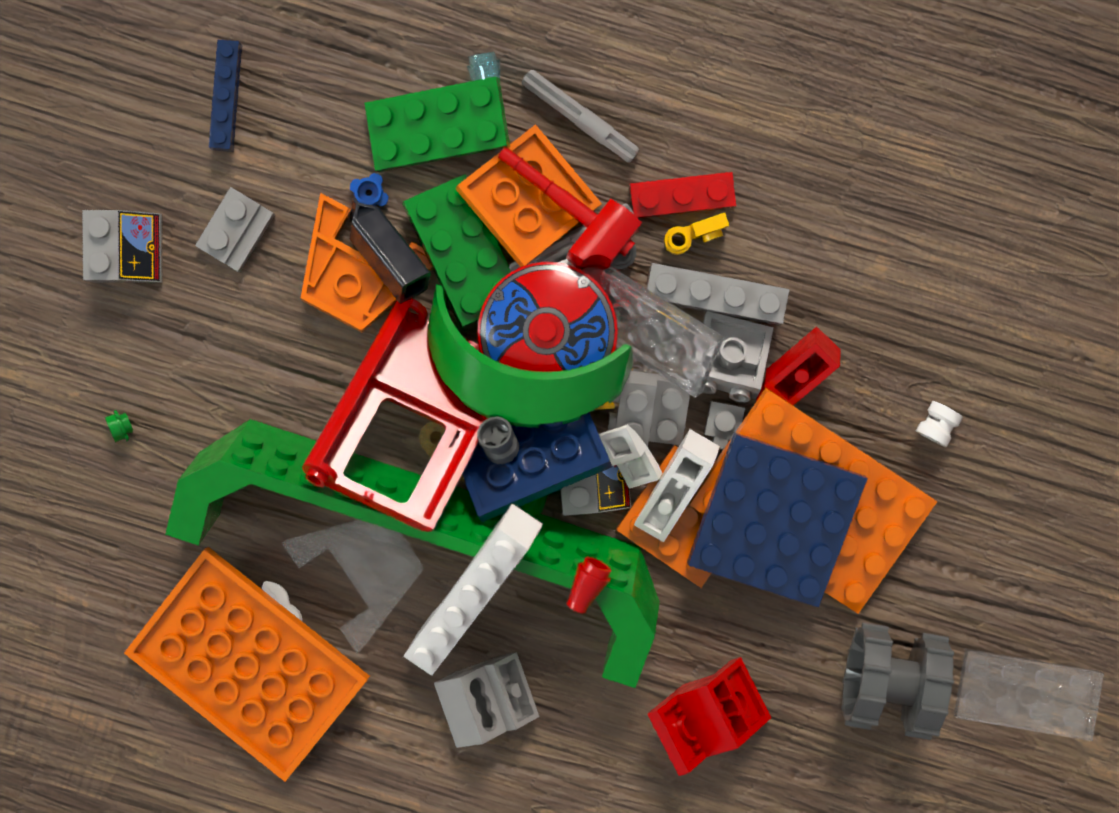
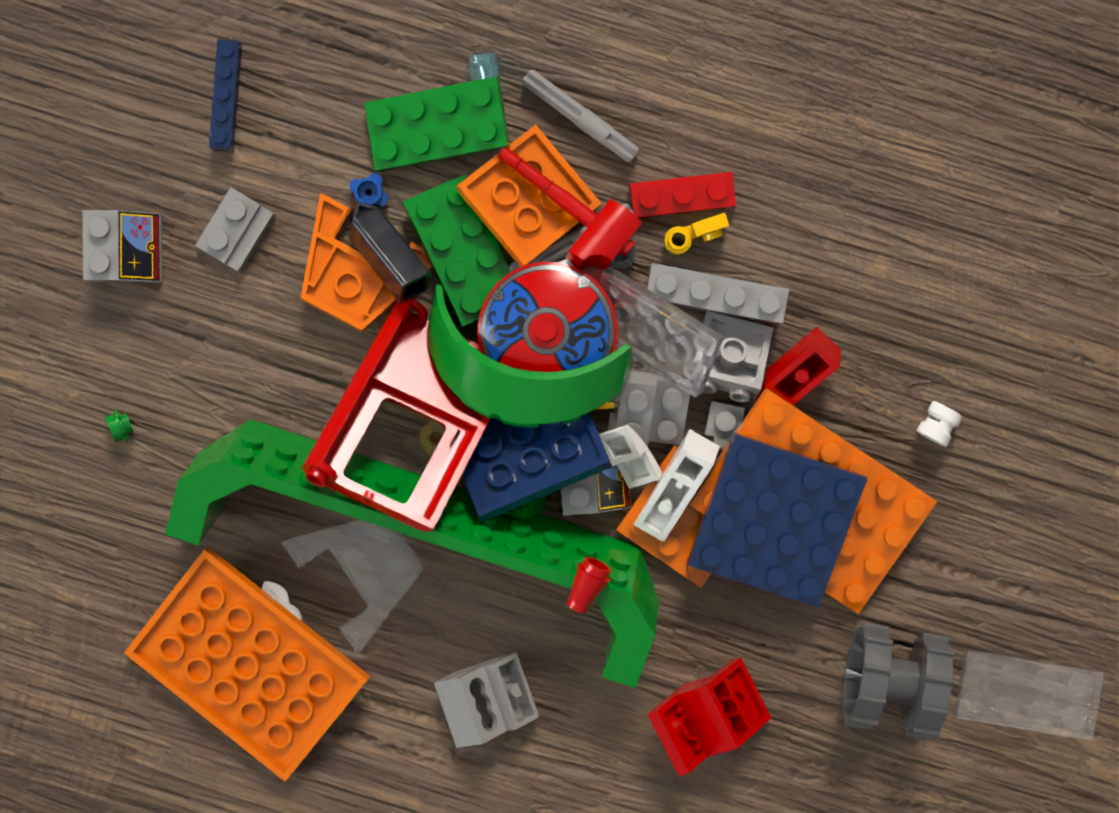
(473, 589): white arch -> none
(498, 440): dark grey wheel -> none

